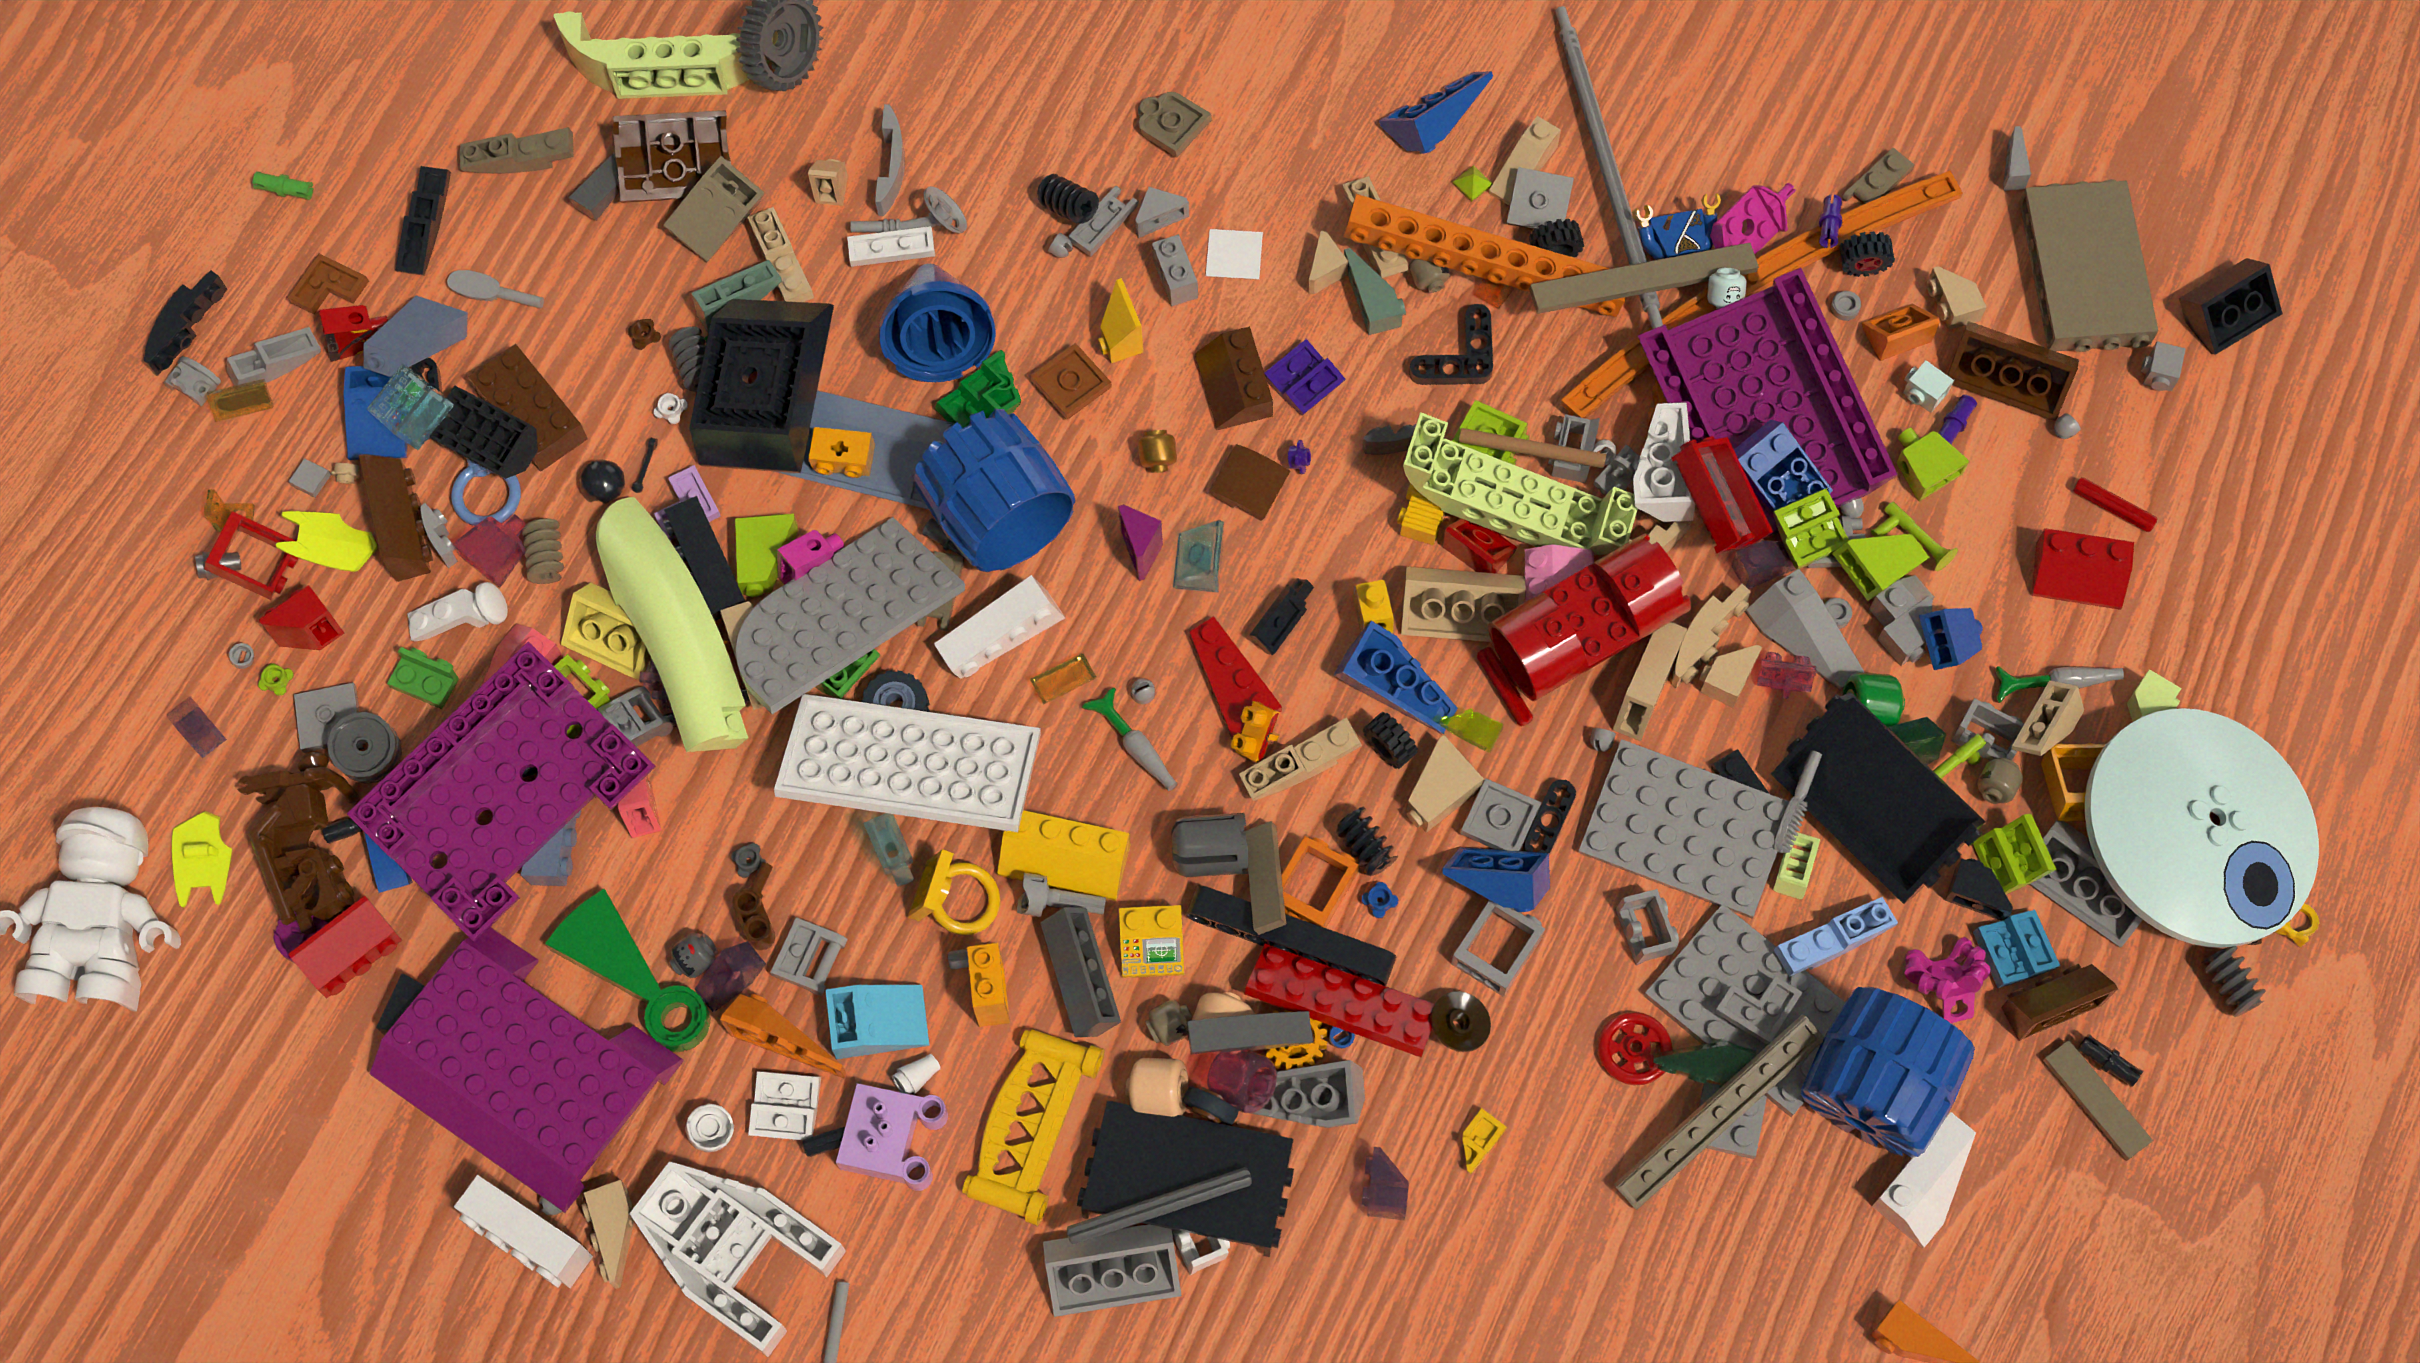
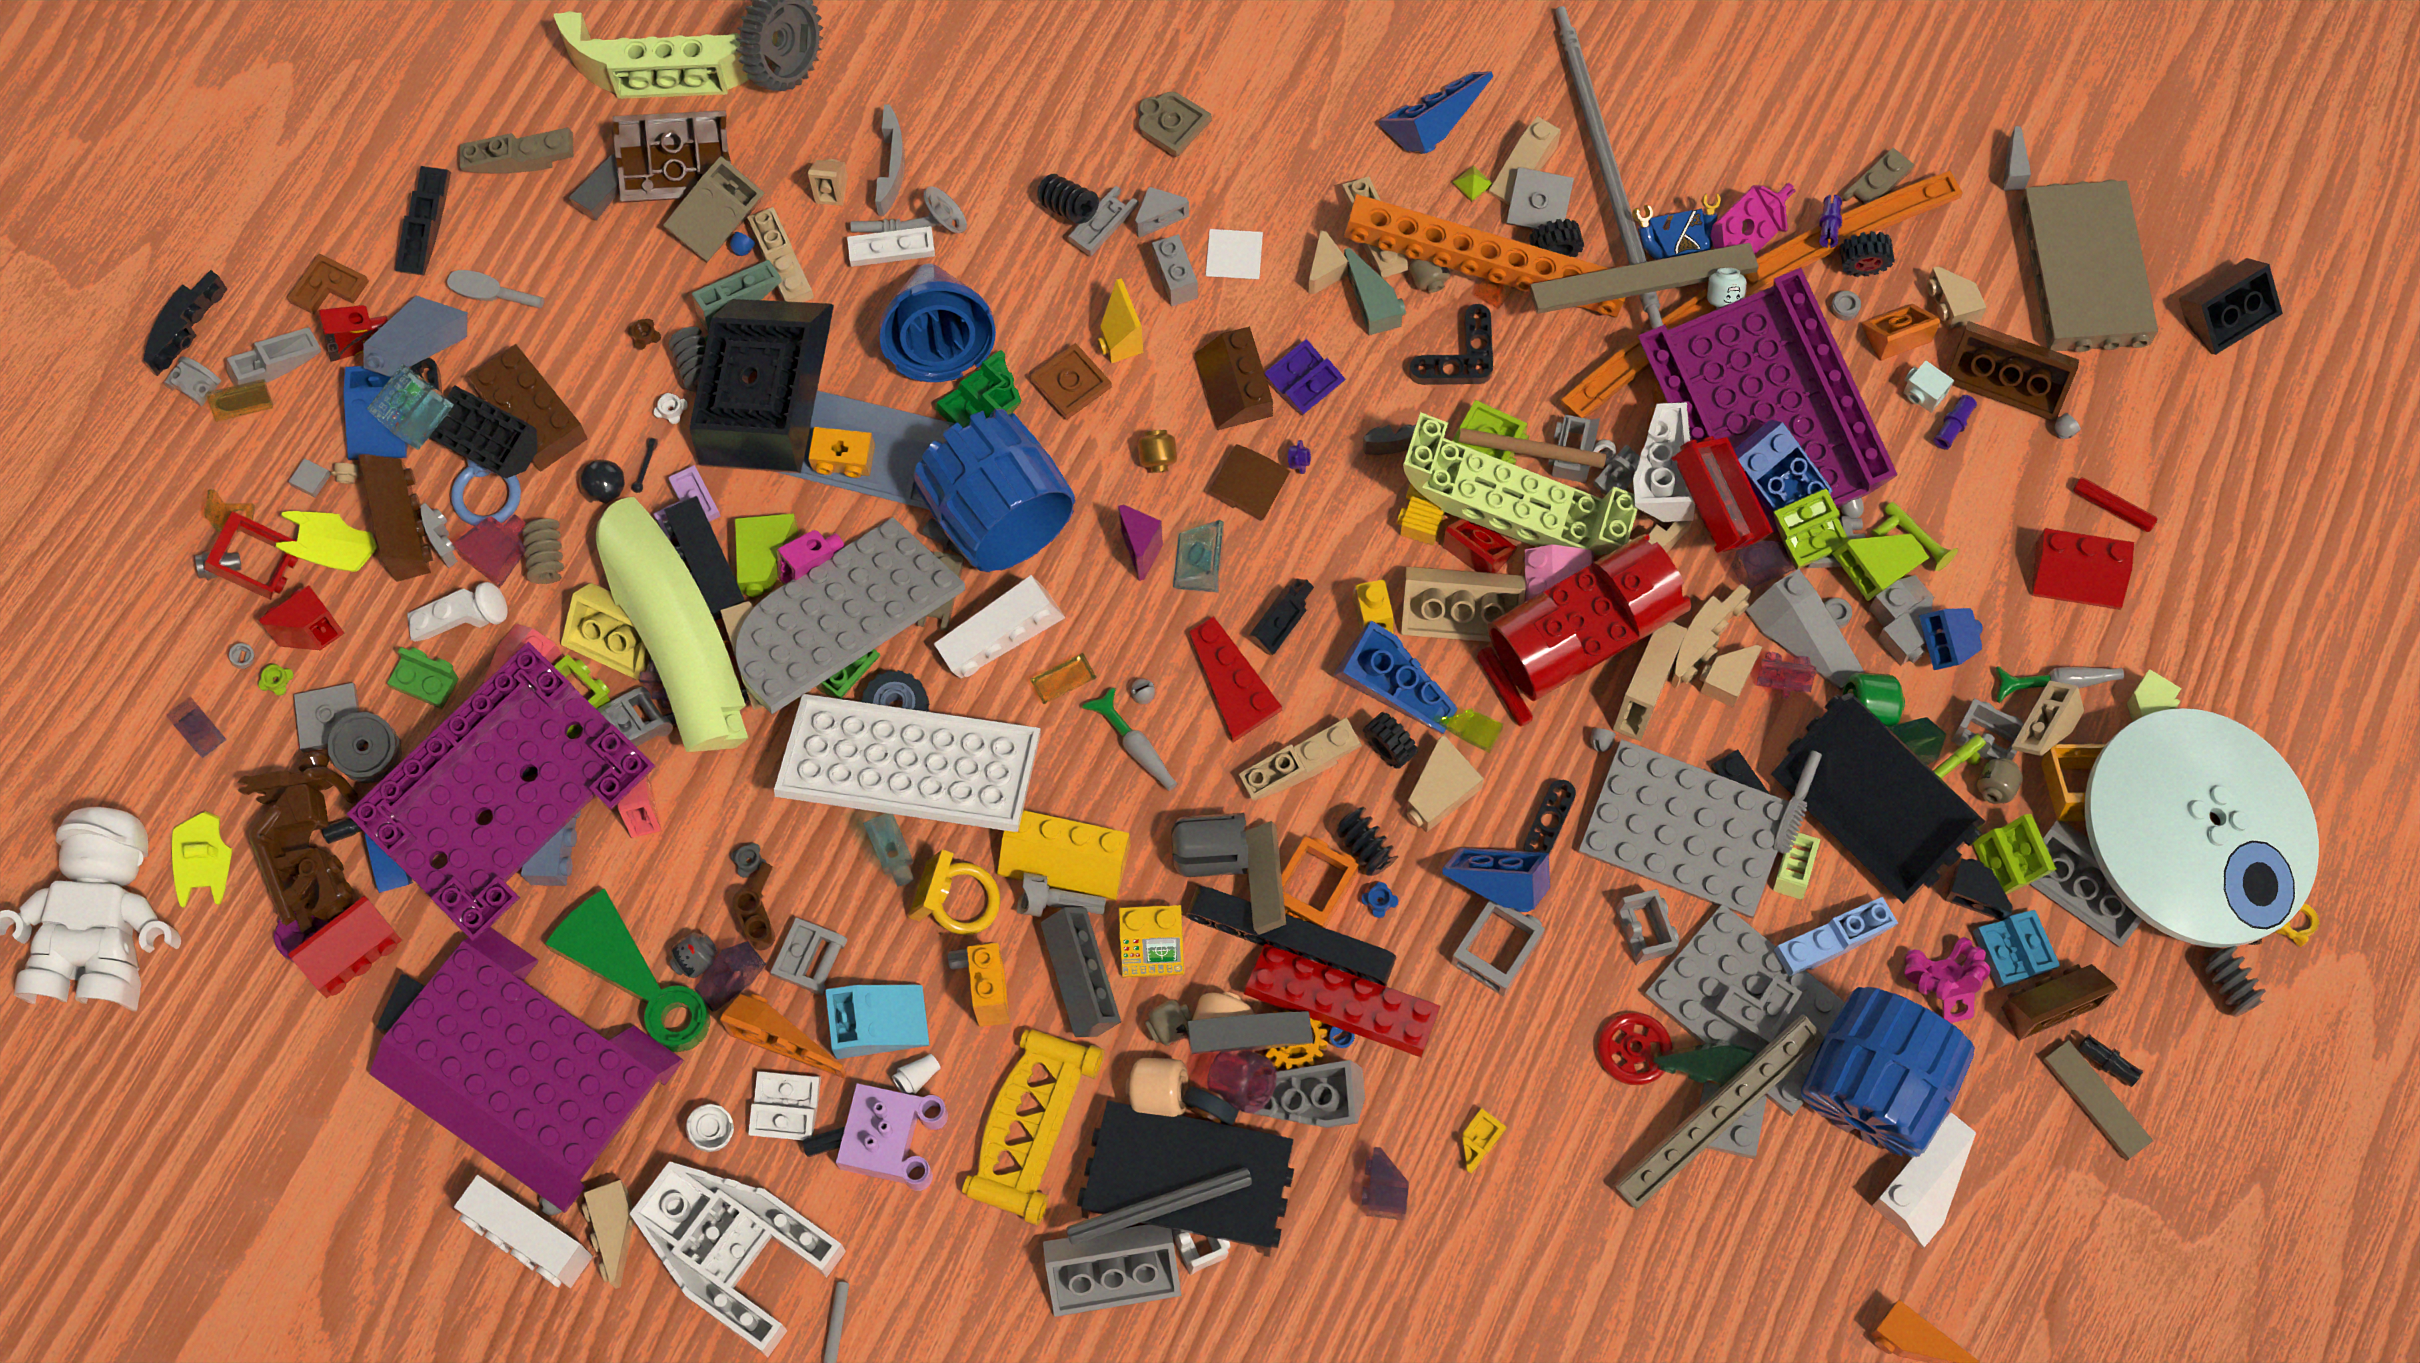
(283, 185): bright green pin -> none
(741, 244): none -> blue hinge
(1060, 246): light grey hinge -> none
(1256, 732): light orange hips -> none
(1470, 1015): dark brown dish -> none
(1500, 817): light grey plate -> none
(1929, 462): lime torso -> none
(2163, 366): light grey brick -> none

